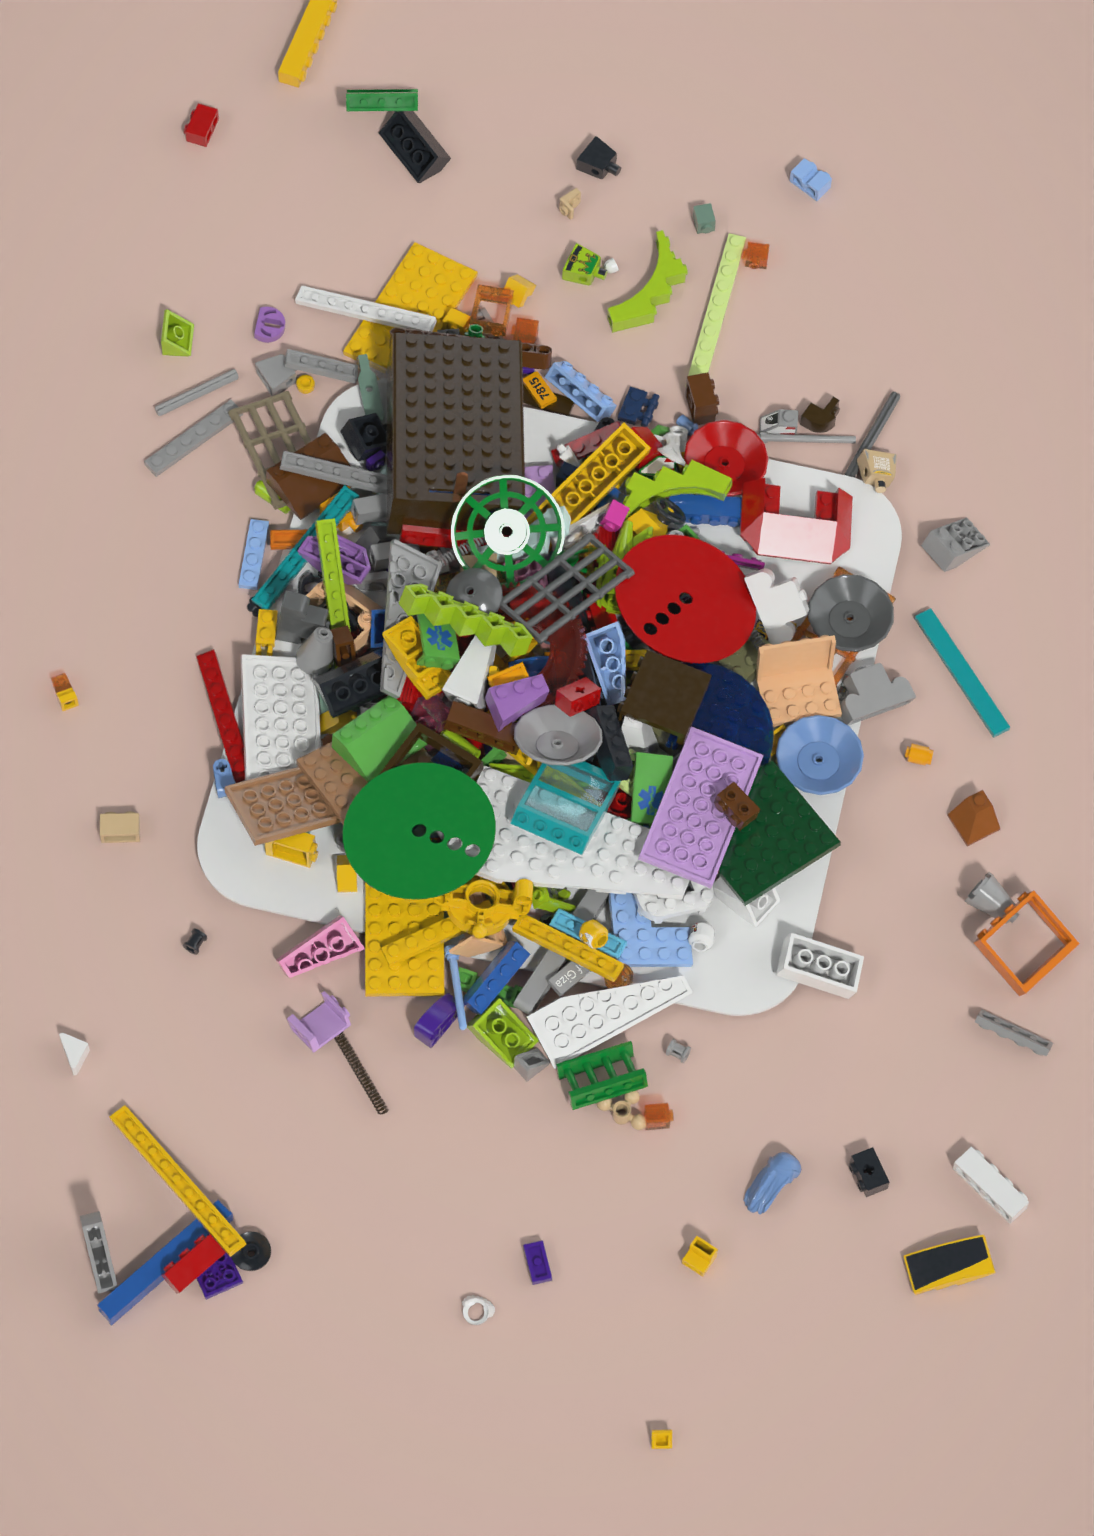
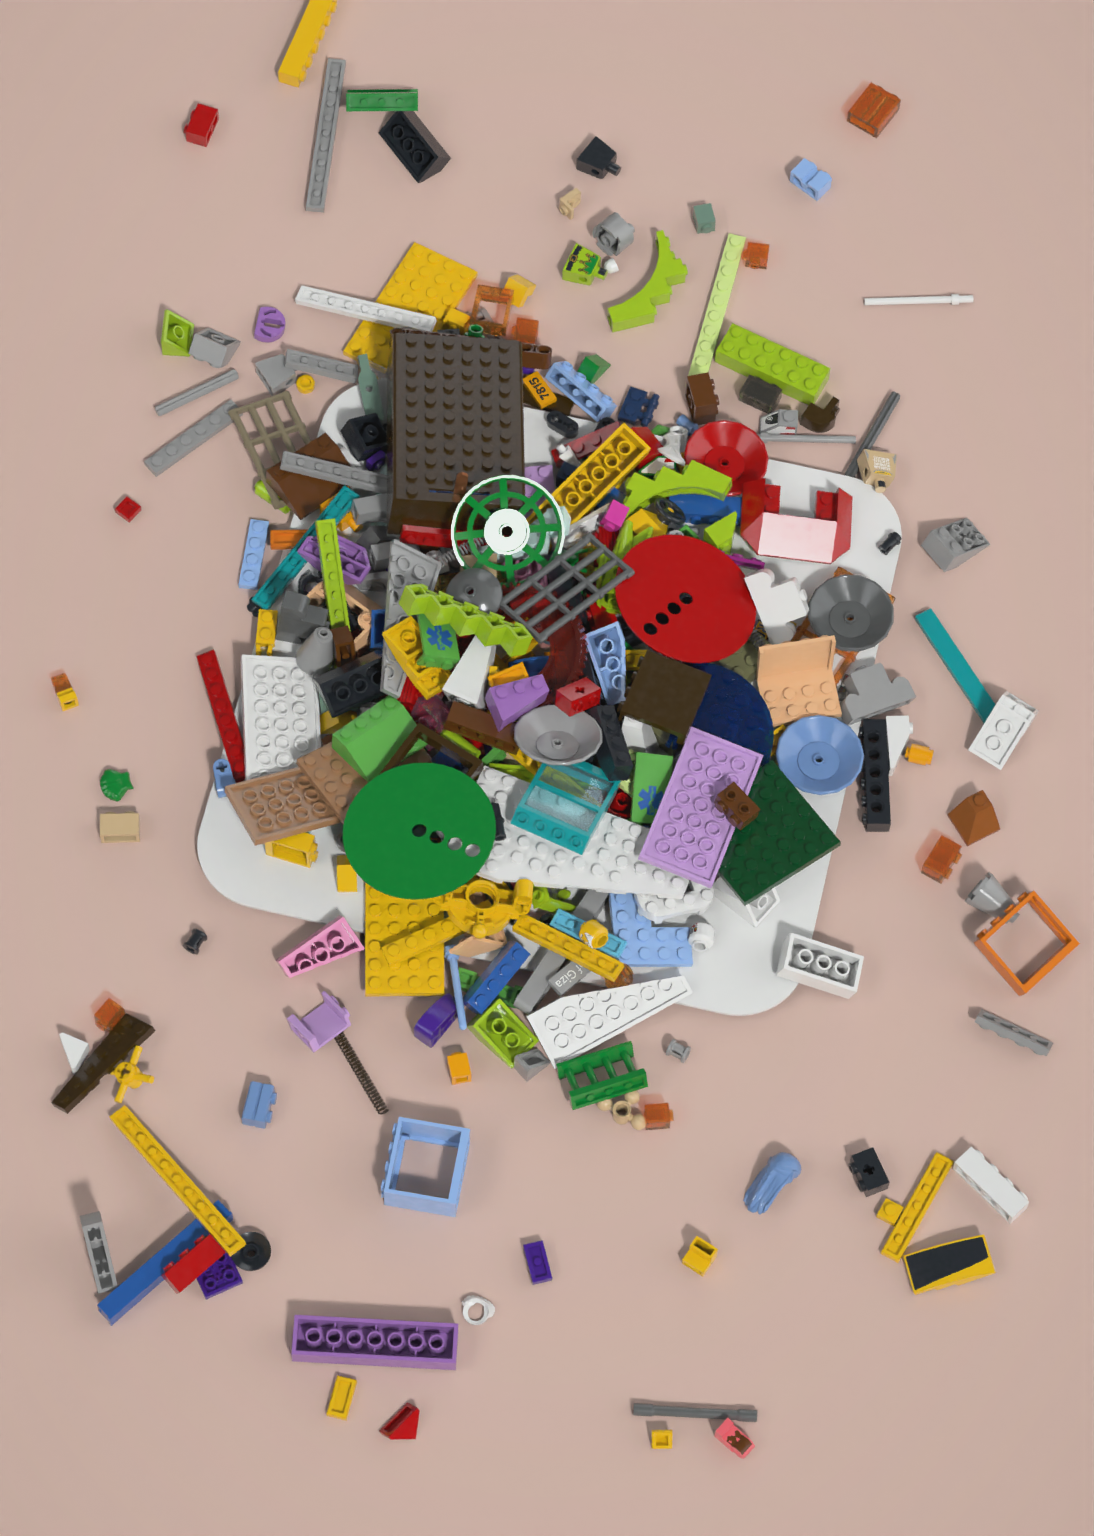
(108, 1015): none -> clear orange brick
(115, 784): none -> green animal
(115, 1047): none -> dark brown wing
(128, 509): none -> red plate
(130, 1075): none -> yellow bar
(213, 347): none -> light grey slope
(258, 1105): none -> medium blue brick
(325, 135): none -> light grey plate
(341, 1397): none -> yellow tile
(375, 1342): none -> medium lavender brick
(402, 1424): none -> red slope
(429, 1133): none -> light blue window
(459, 1068): none -> light orange brick
(500, 831): none -> black axle
(562, 424): none -> black beam
(593, 367): none -> green slope
(613, 234): none -> light grey brick
(722, 533): none -> lime slope
(734, 1439): none -> coral leg
(743, 1415): none -> dark grey piece
(760, 394): none -> clear smoke brick
(773, 363): none -> lime brick
(873, 110): none -> clear orange brick
(881, 820): none -> black brick
(890, 1212): none -> yellow plate
(892, 540): none -> black pin
(897, 738): none -> white slope
(917, 1207): none -> yellow tile
(941, 859): none -> clear orange brick
(954, 299): none -> white bar
(1003, 730): none -> white bracket

